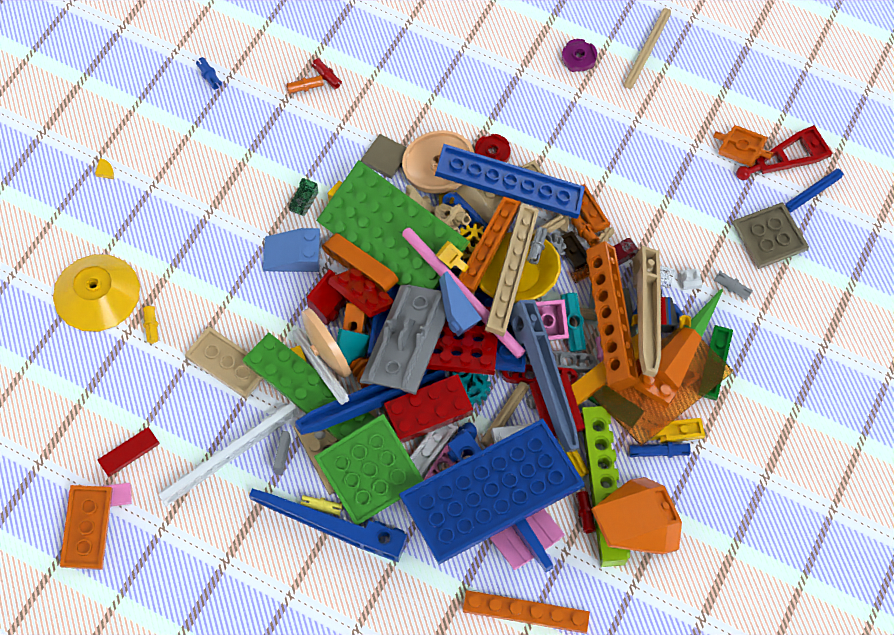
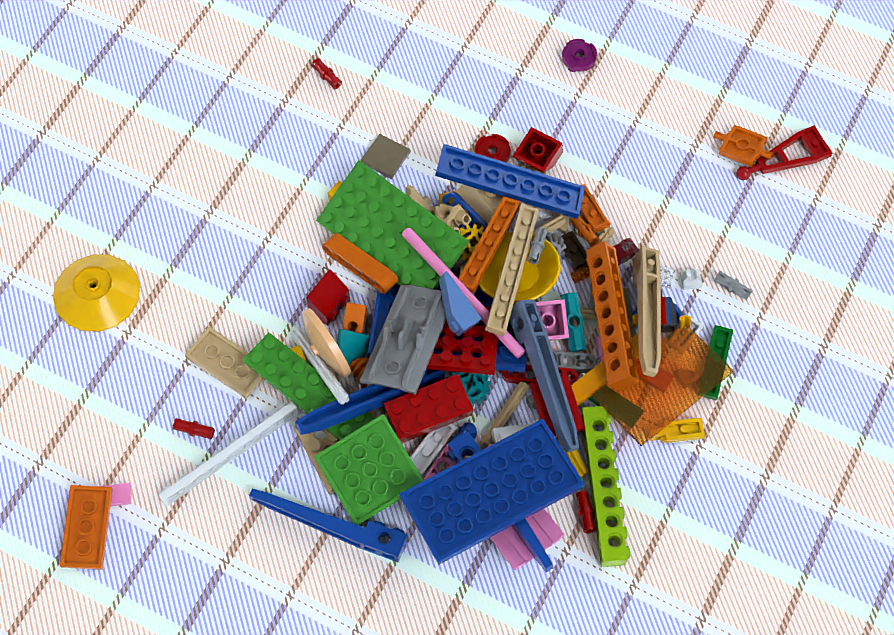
(104, 169): yellow tile -> none
(128, 452): red tile -> none
(150, 324): yellow axle -> none
(193, 428): none -> red pin
(208, 73): blue pin -> none
(282, 453): light grey tile -> none
(293, 251): medium blue slope -> none
(304, 84): orange pin -> none
(304, 197): clear green leg -> none
(322, 505): light yellow pin -> none
(361, 292): red plate -> none
(423, 157): light nougat dish -> none
(451, 256): yellow plate -> none
(526, 612): orange plate -> none
(539, 150): none -> red slope
(640, 518): orange wedge -> none
(647, 48): tan axle -> none
(653, 450): blue pin -> none
(677, 357): orange plate -> none
(770, 235): dark tan plate -> none
(814, 190): blue axle -> none

